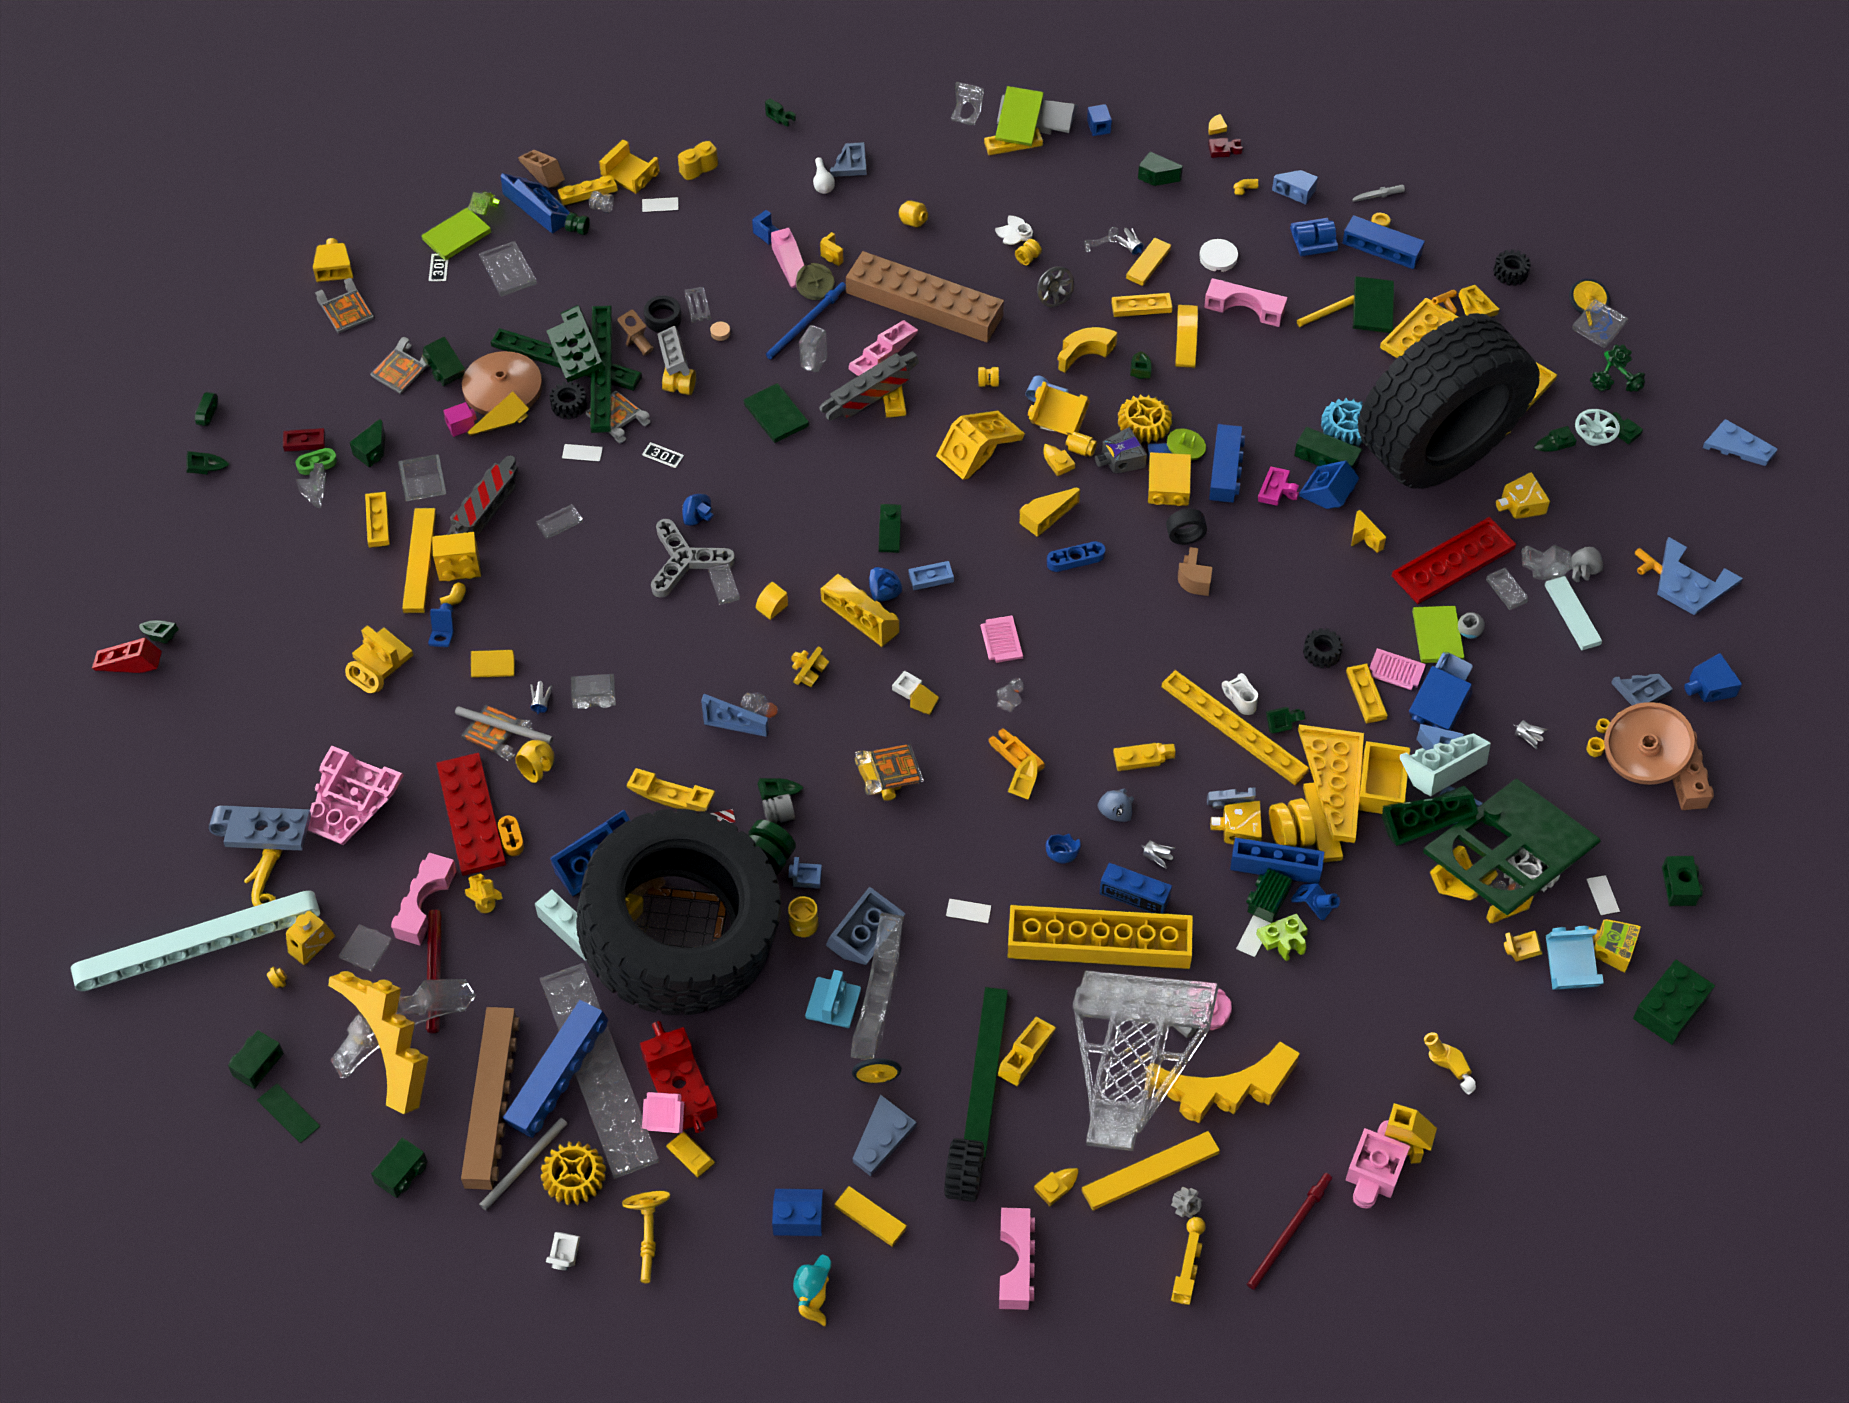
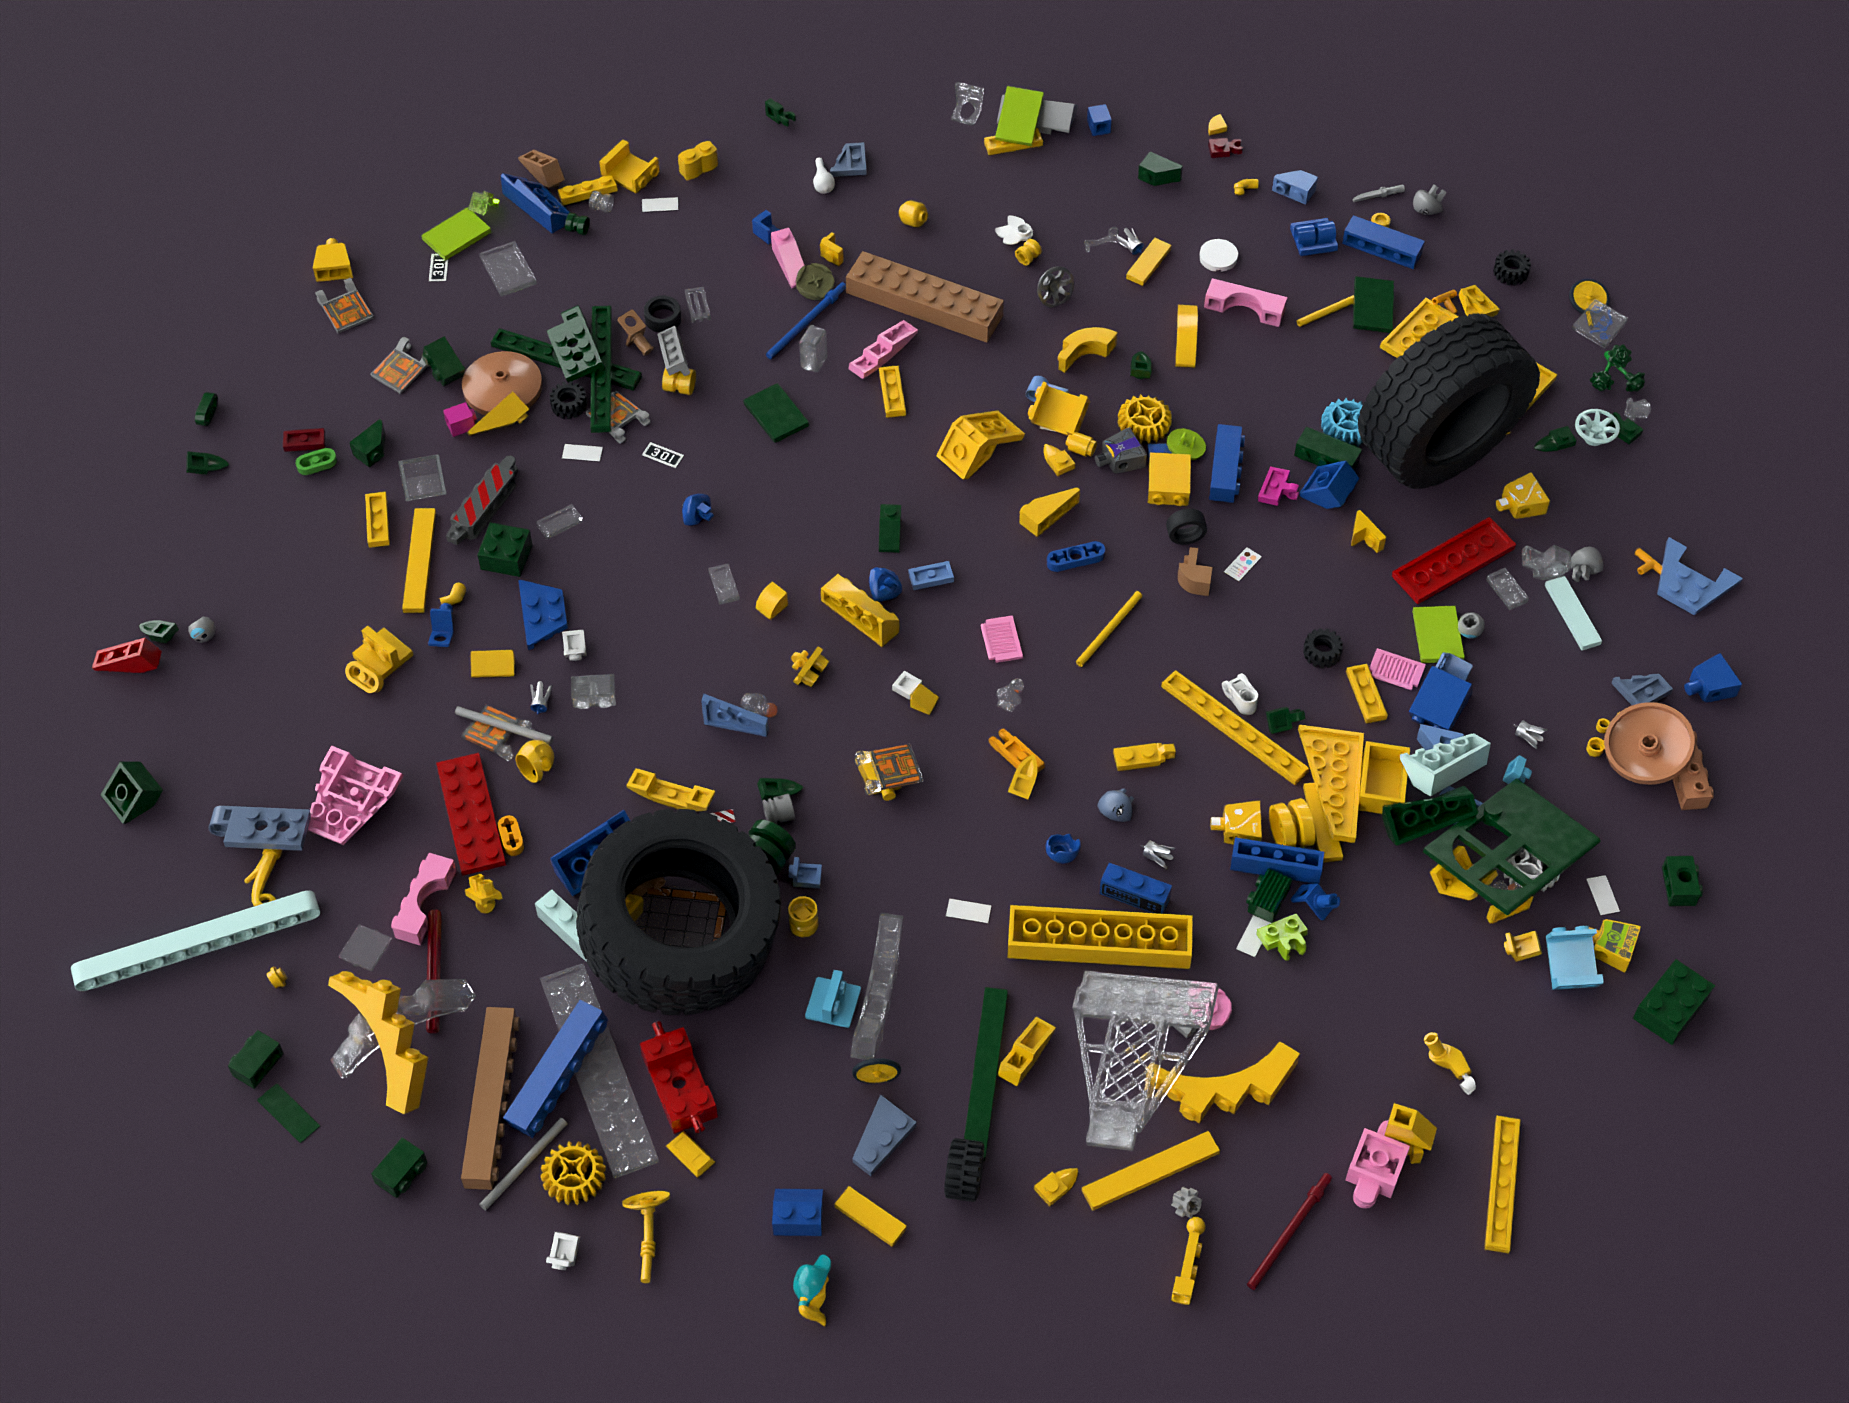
(131, 791): none -> dark green slope
(202, 629): none -> light grey piece
(307, 937): yellow torso -> none
(314, 487): clear slope -> none
(456, 556): yellow brick -> none
(505, 549): none -> dark green brick
(542, 611): none -> blue wing
(574, 644): none -> white bracket
(663, 1112): bright pink window -> none
(683, 551): light grey piece -> none
(720, 331): light nougat tile -> none
(858, 931): sand blue slope -> none
(869, 386): dark grey hinge -> none
(983, 377): yellow wheel -> none
(1014, 1286): bright pink arch -> none
(1109, 629): none -> yellow piece
(1141, 304): yellow plate -> none
(1219, 799): sand blue wing -> none
(1242, 564): none -> white sticker
(1428, 202): none -> light grey piece
(1502, 1184): none -> yellow tile
(1517, 770): none -> medium azure tile
(1637, 409): none -> clear brick
(1737, 441): medium blue wing -> none

